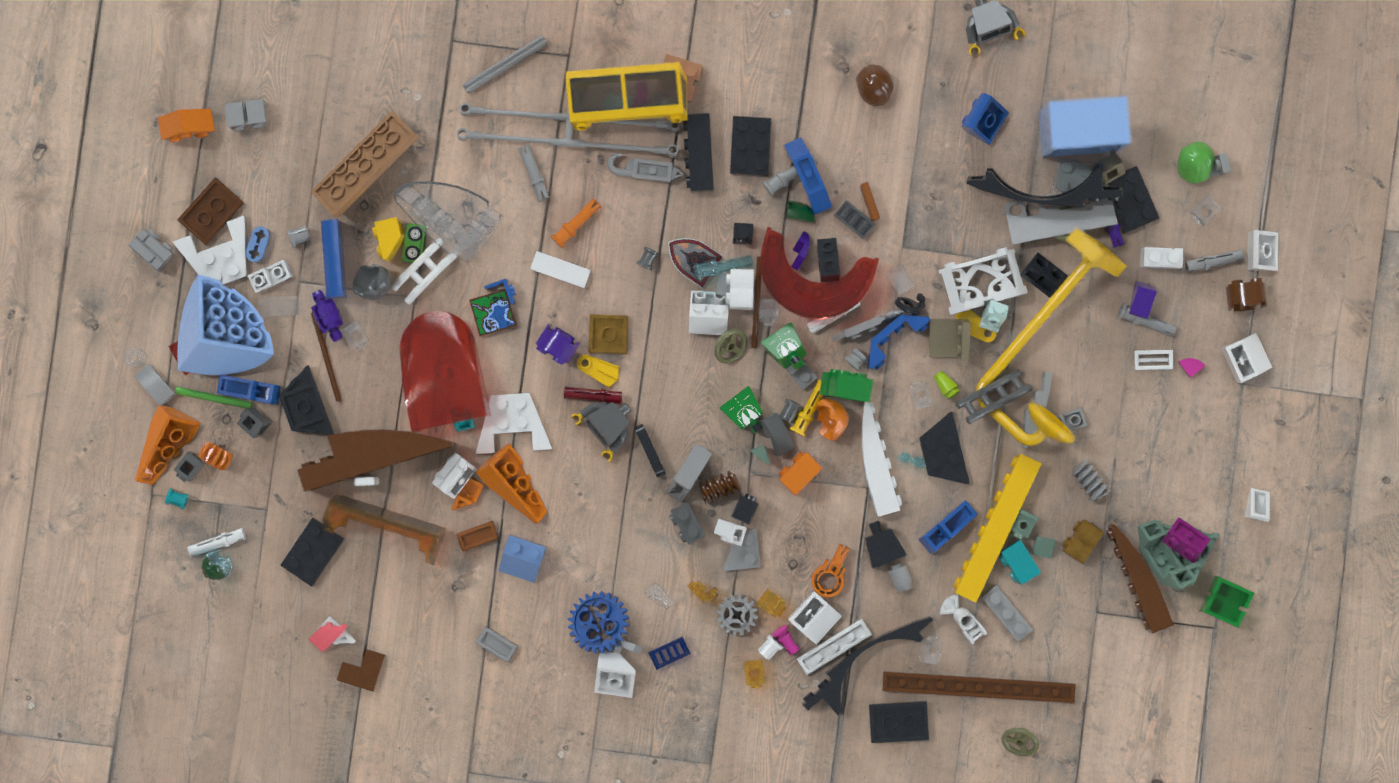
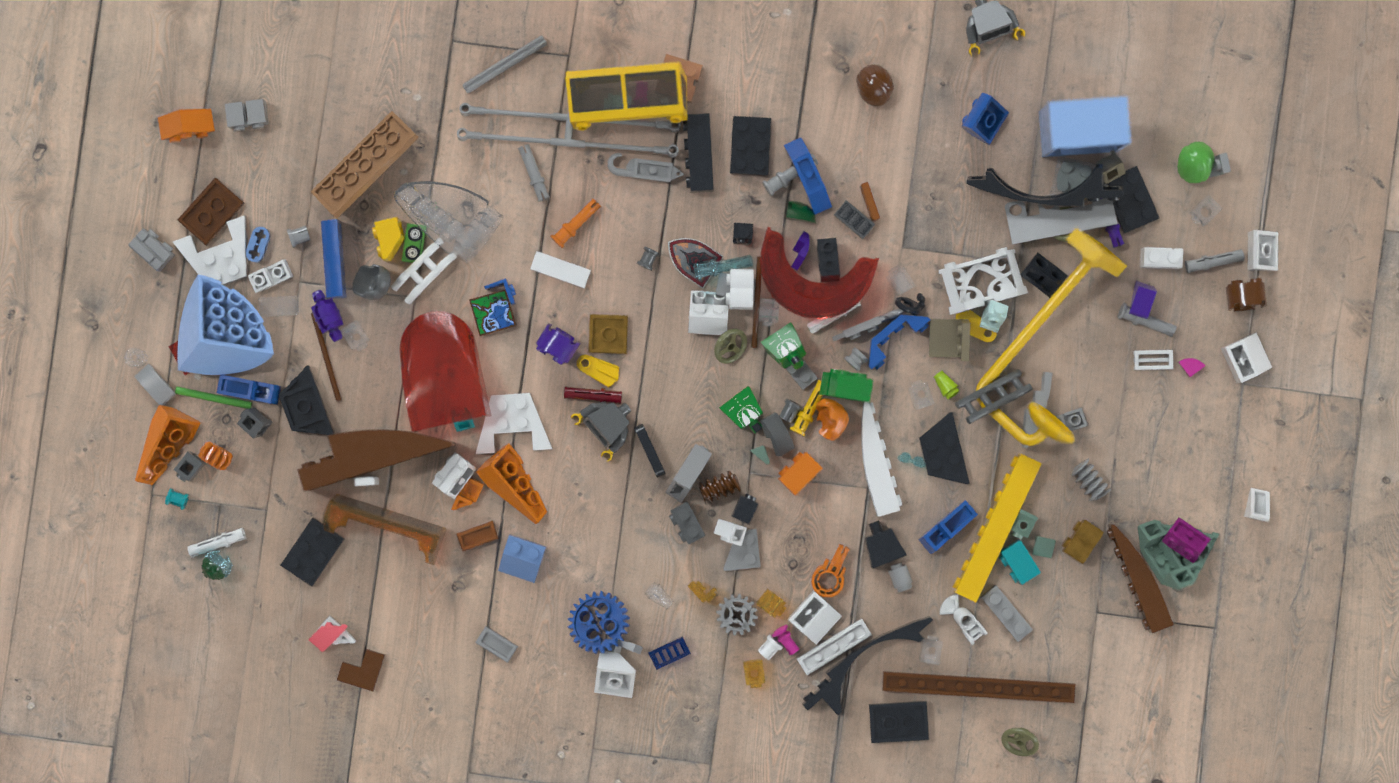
(1226, 600): green piece -> none

